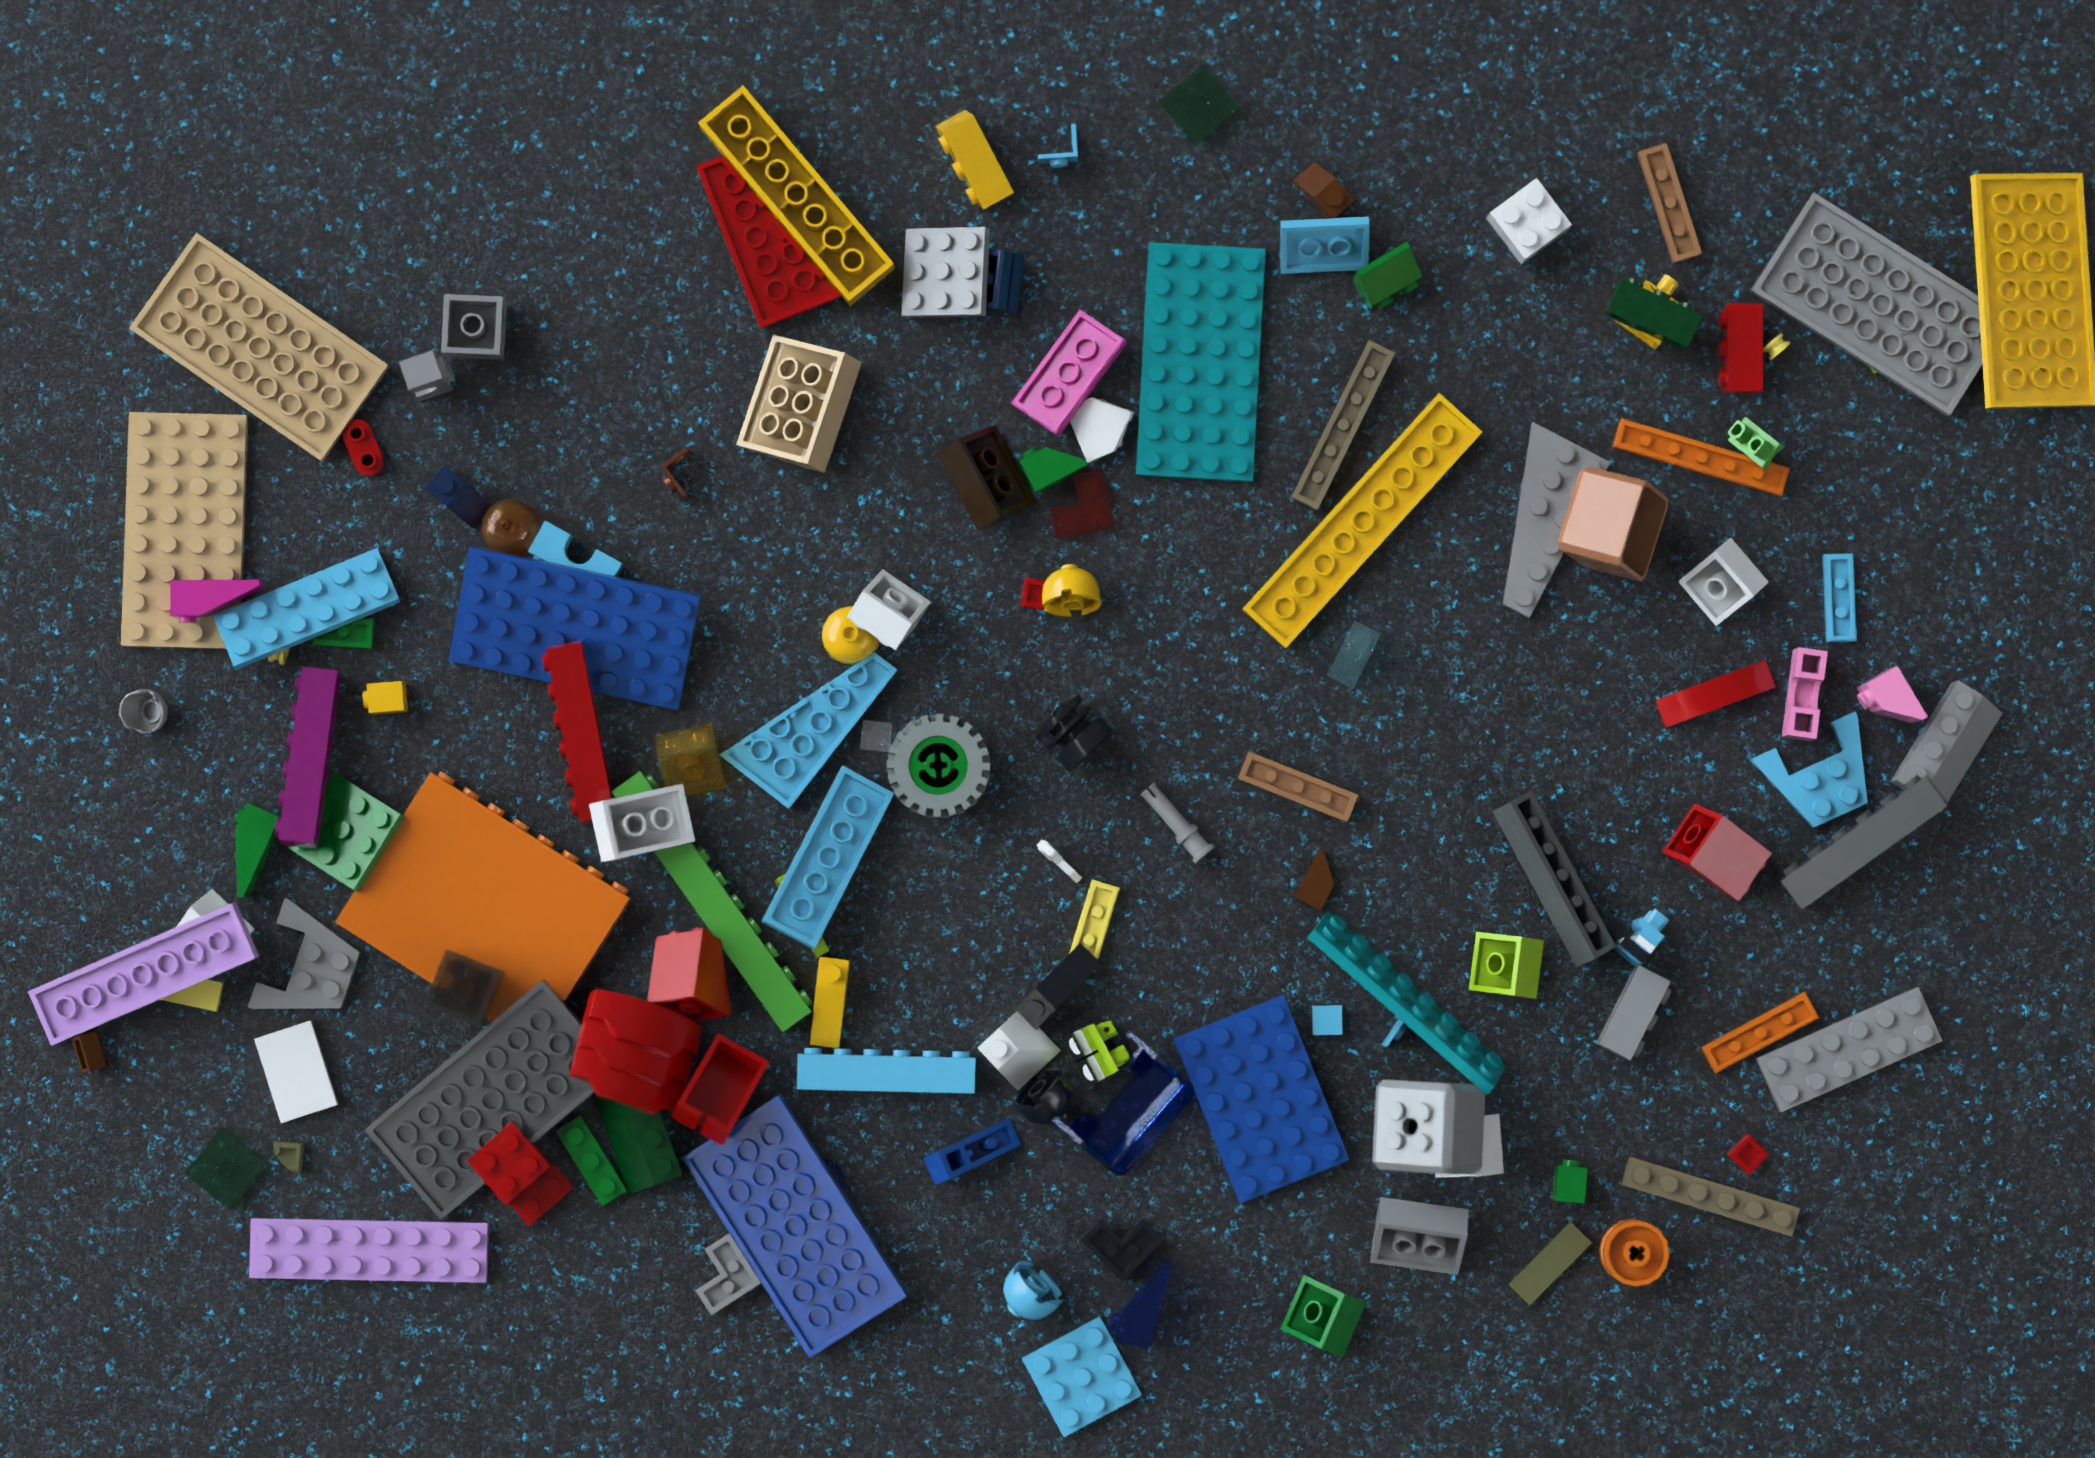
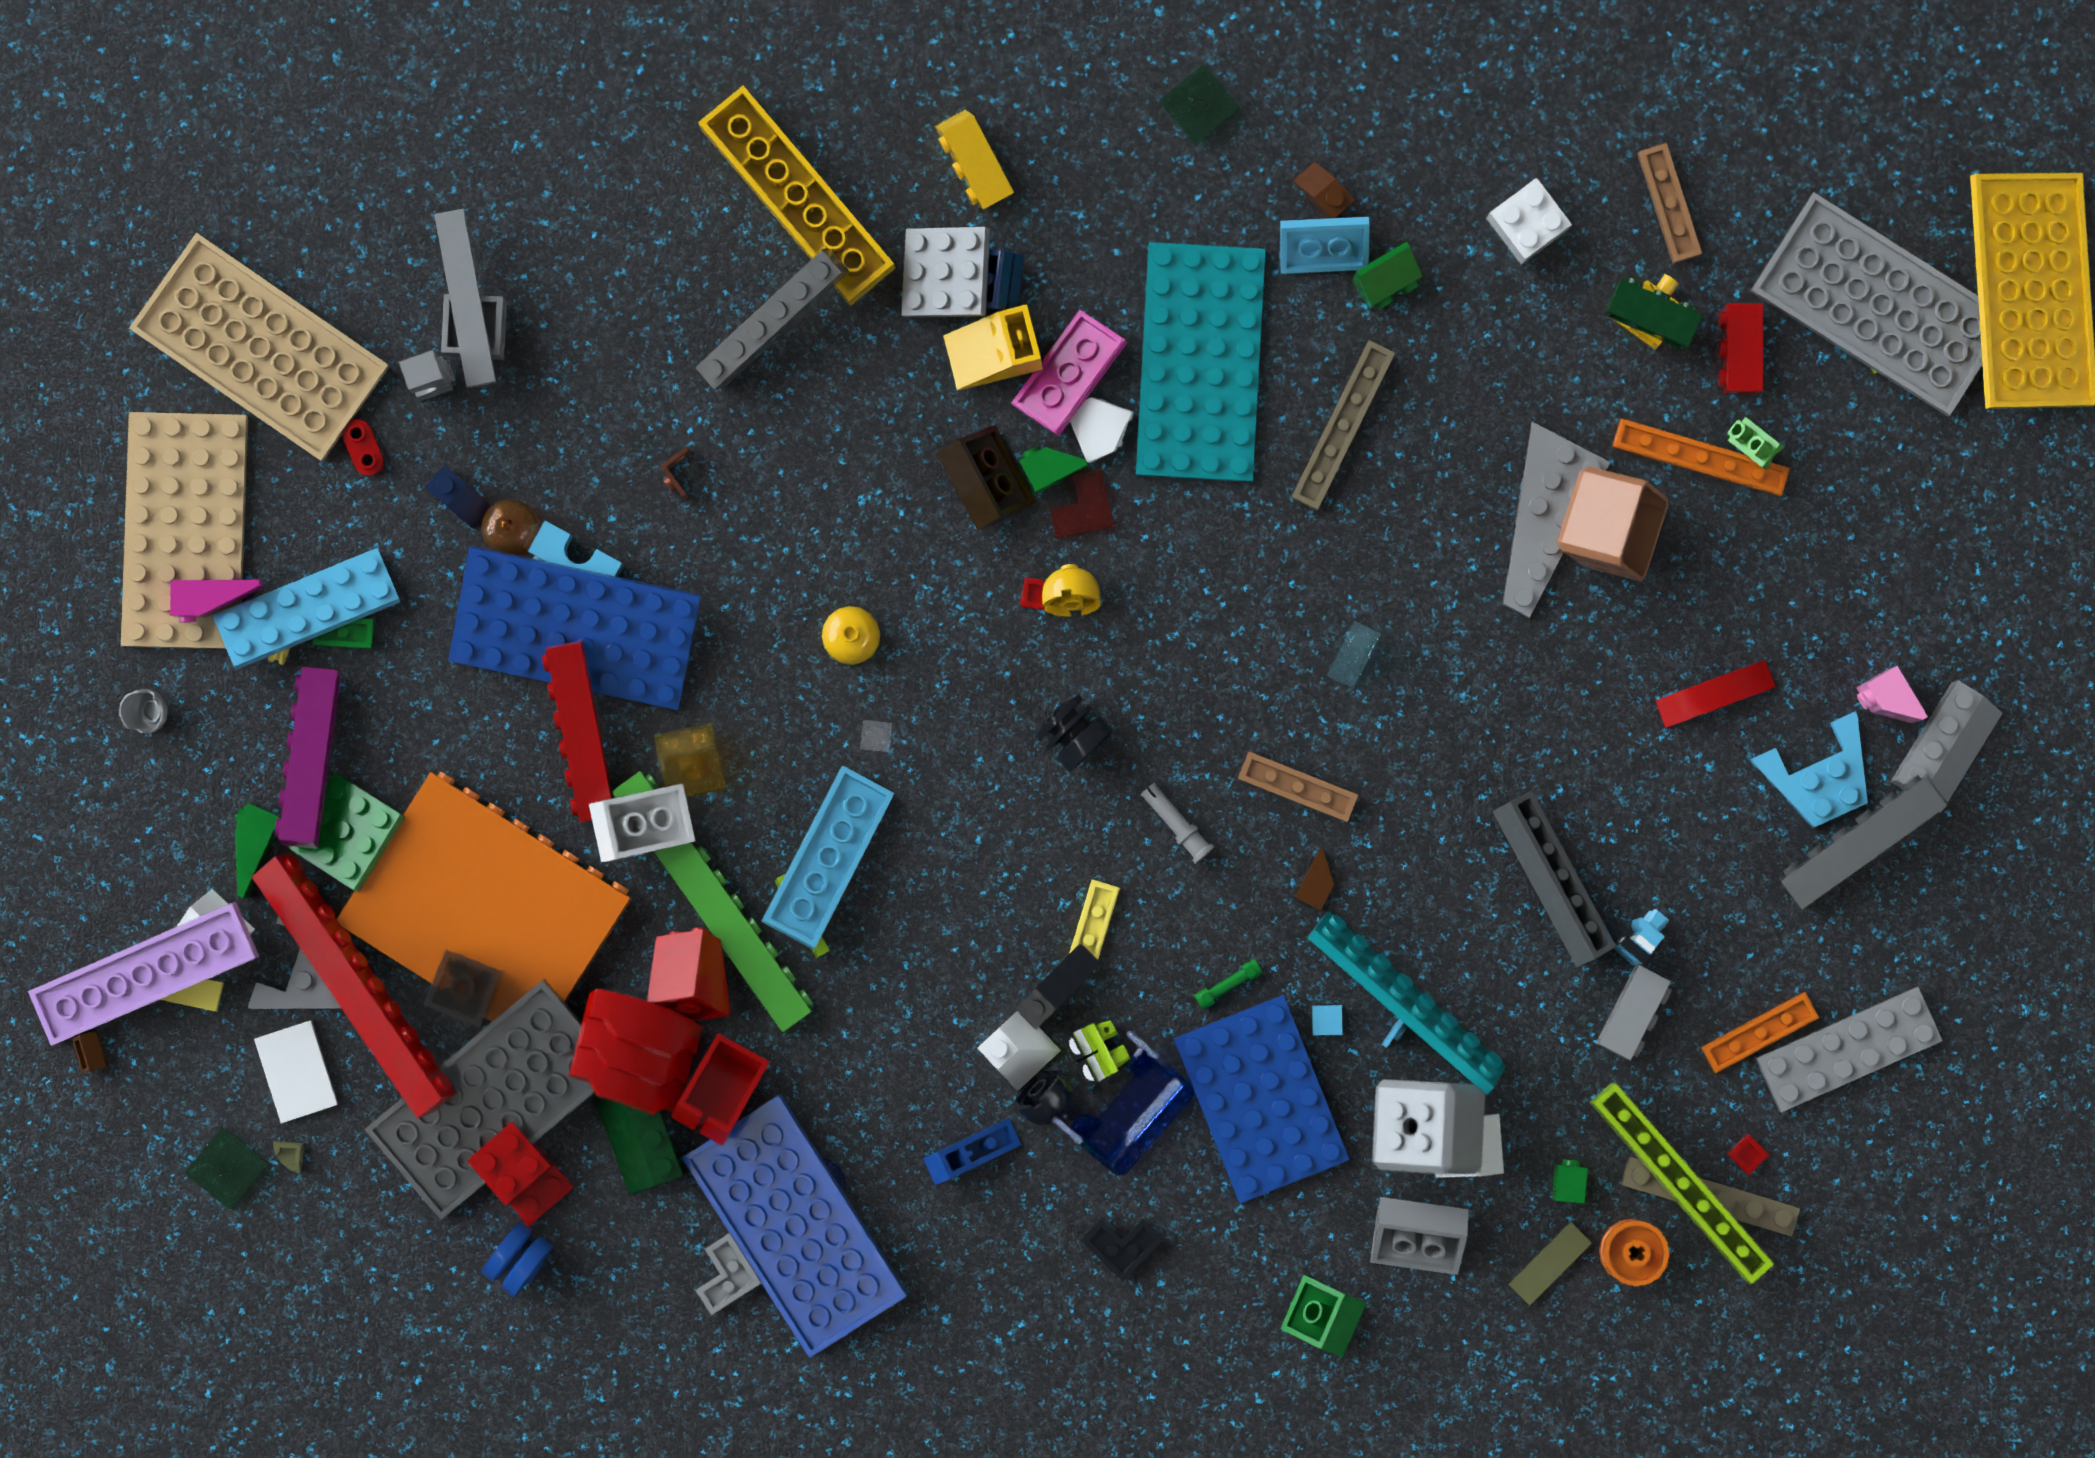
(354, 985): none -> red brick
(368, 1250): lavender plate -> none
(385, 698): yellow brick -> none
(465, 298): none -> light grey tile
(519, 1260): none -> blue wheel
(591, 1160): green plate -> none
(769, 261): red wing -> none
(772, 319): none -> dark grey brick
(799, 403): tan slope -> none
(799, 741): medium azure wing -> none
(829, 1002): yellow slope -> none
(886, 1073): medium azure brick -> none
(888, 609): white brick -> none
(905, 767): light grey wheel -> none
(993, 348): none -> yellow slope
(1030, 1293): medium azure cylinder -> none
(1052, 855): white helmet -> none
(1061, 159): medium azure bracket -> none
(1081, 1376): medium azure plate -> none
(1139, 1313): clear blue slope -> none
(1249, 971): none -> green bar
(1362, 520): yellow plate -> none
(1506, 965): lime slope -> none
(1681, 1183): none -> lime brick
(1717, 852): slope -> none
(1723, 581): white slope -> none
(1776, 346): light yellow bush -> none
(1801, 707): bright pink arch -> none
(1839, 598): medium azure tile -> none

